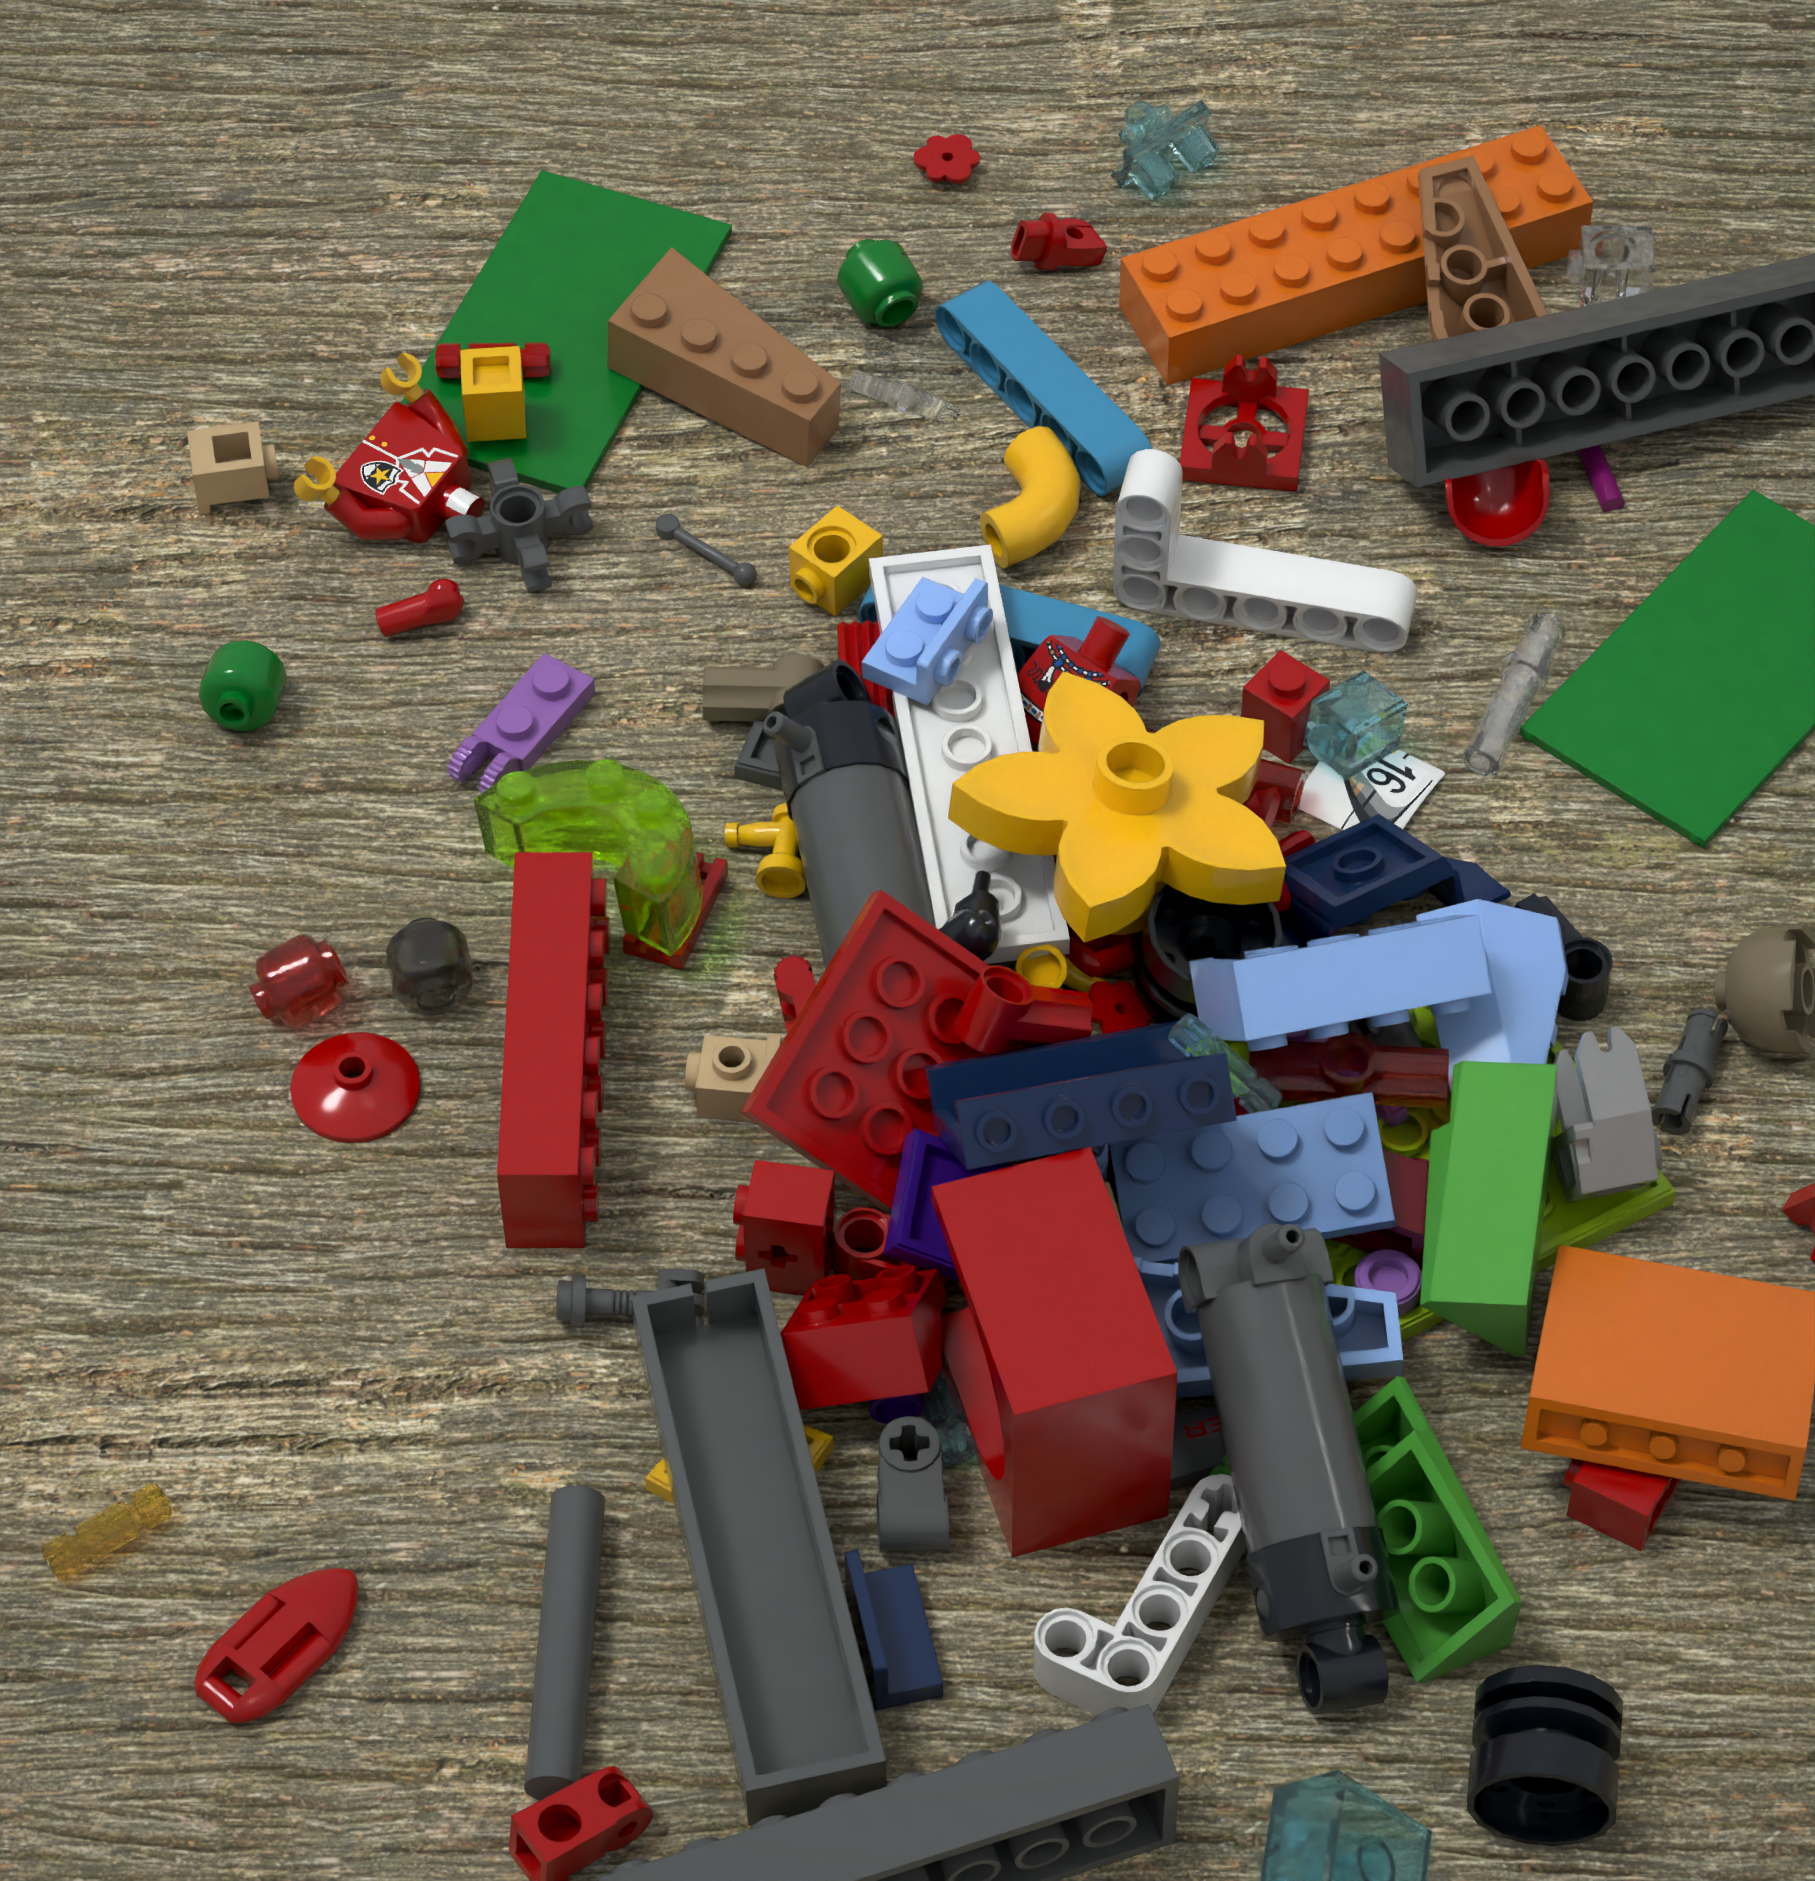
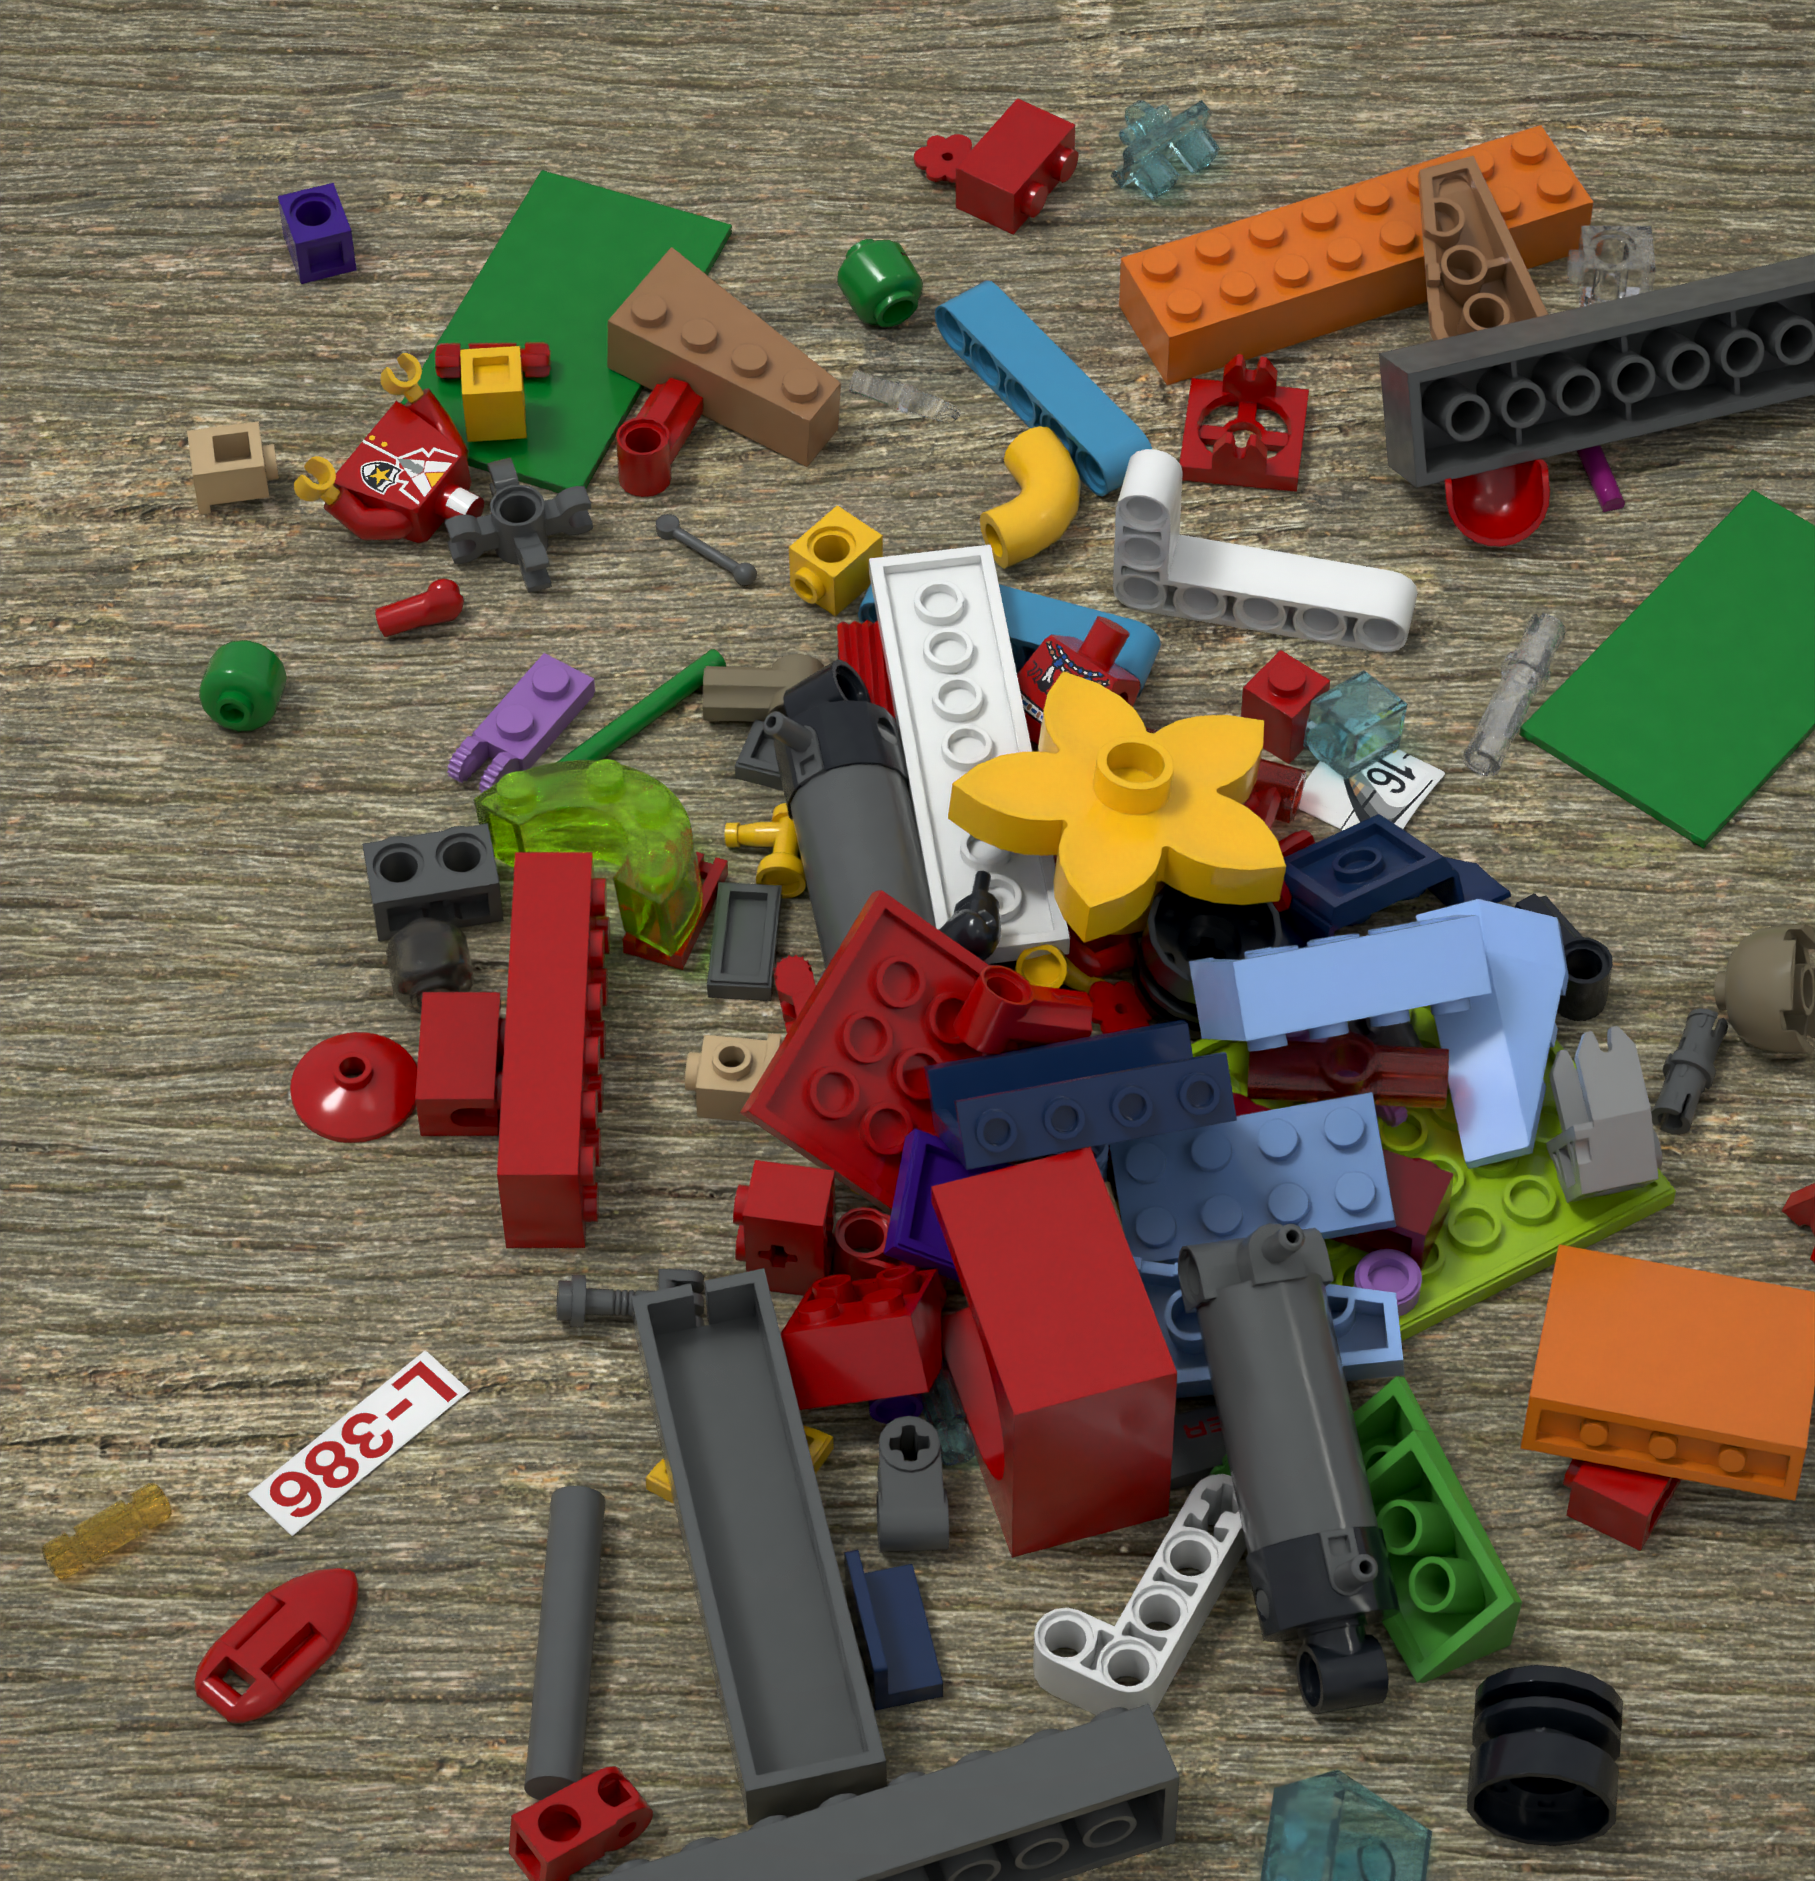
(299, 981): clear red head -> none
(317, 233): none -> dark purple brick
(358, 1443): none -> white sticker
(433, 876): none -> dark grey brick
(460, 1064): none -> red brick
(646, 710): none -> green piece
(655, 437): none -> red piece
(744, 941): none -> dark grey tile
(928, 639): light blue bracket -> none
(1016, 166): none -> red brick
(1057, 243): red piece -> none
(1194, 1039): clear light blue axle -> none
(1489, 1199): bright green slope -> none

